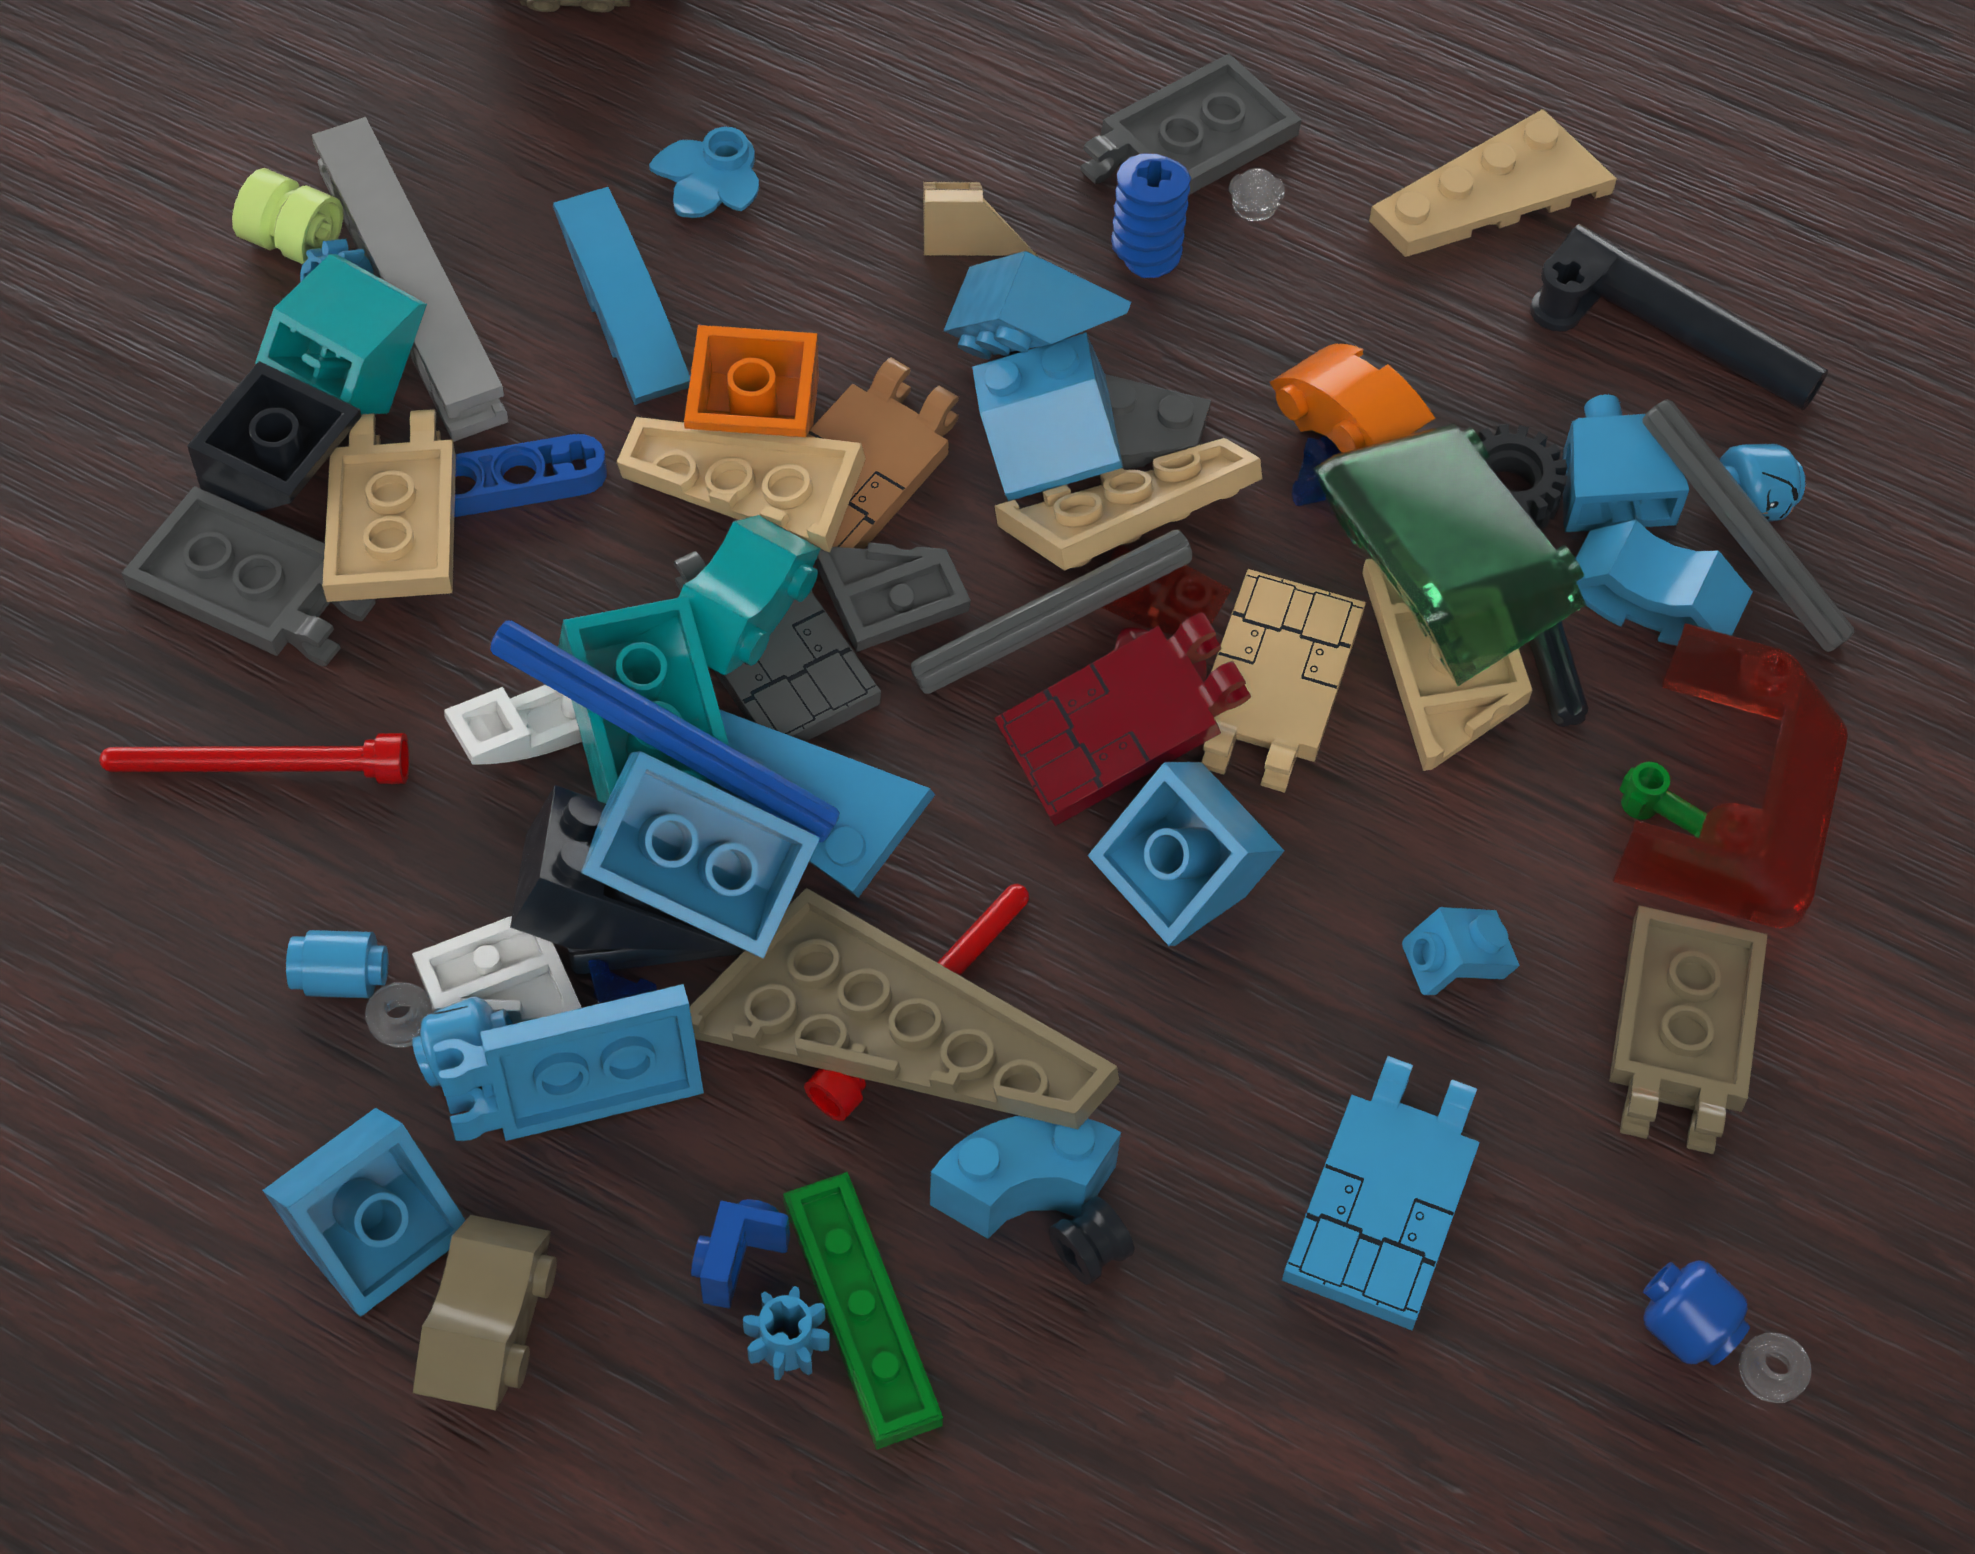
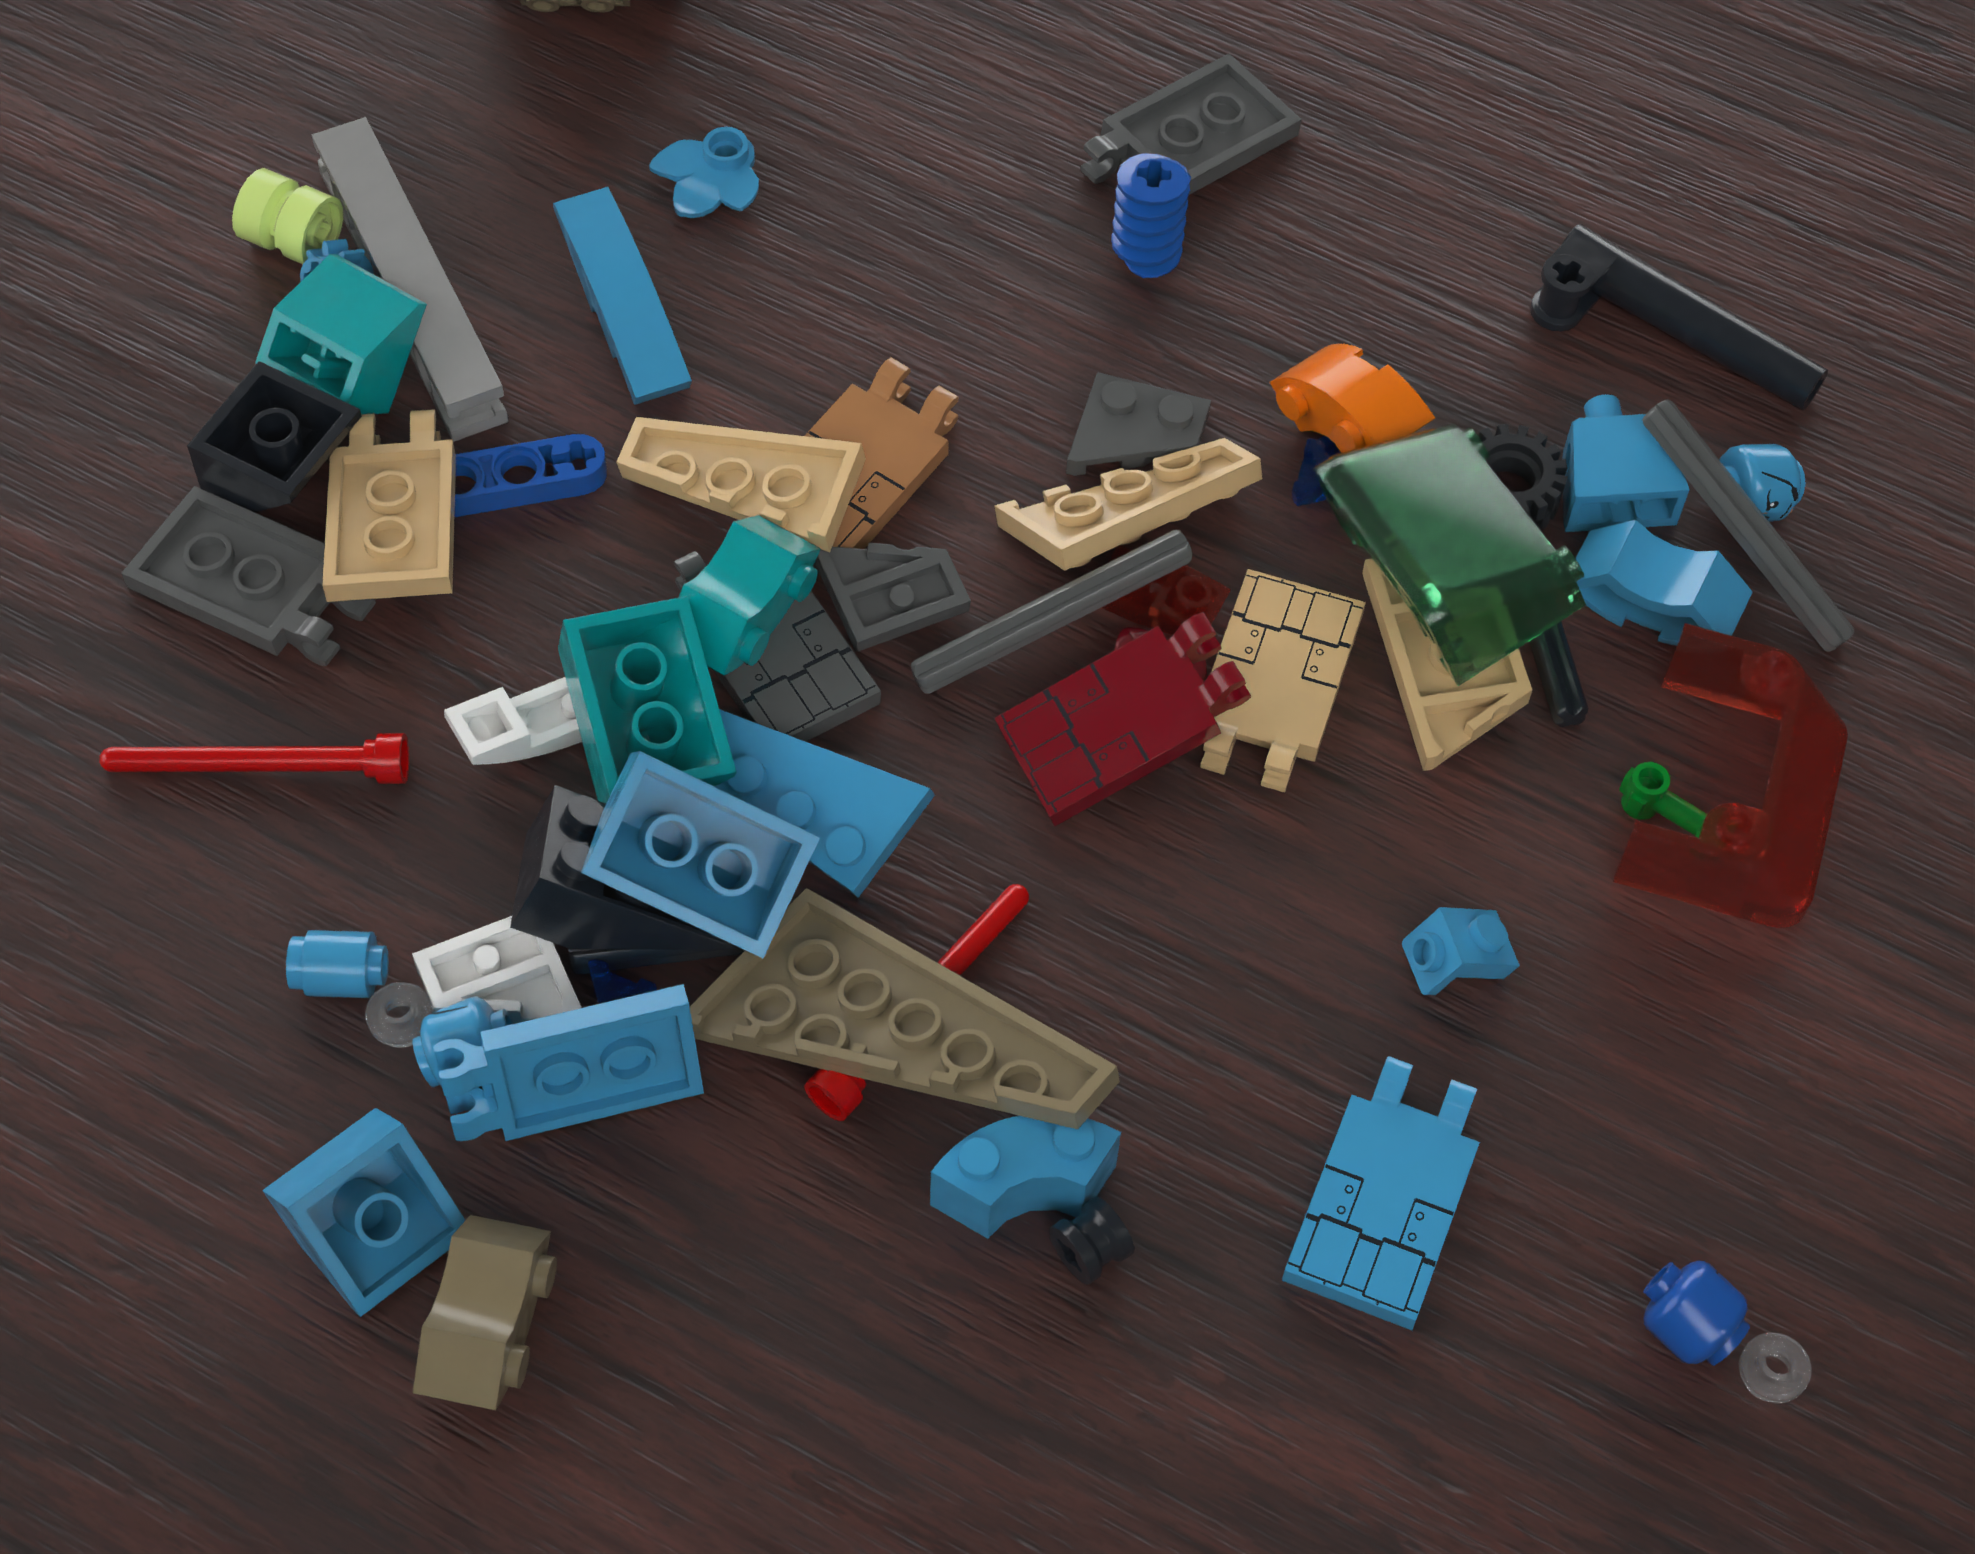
(663, 730): blue axle -> none
(720, 1257): blue bracket -> none
(753, 381): orange slope -> none
(795, 1317): dark azure gear -> none
(862, 1311): green tile -> none
(965, 223): tan slope -> none
(1026, 305): dark azure slope -> none
(1047, 416): dark azure slope -> none
(1184, 850): dark azure slope -> none
(1256, 194): clear plate -> none
(1492, 184): tan wing -> none
(1687, 1021): dark tan tile -> none

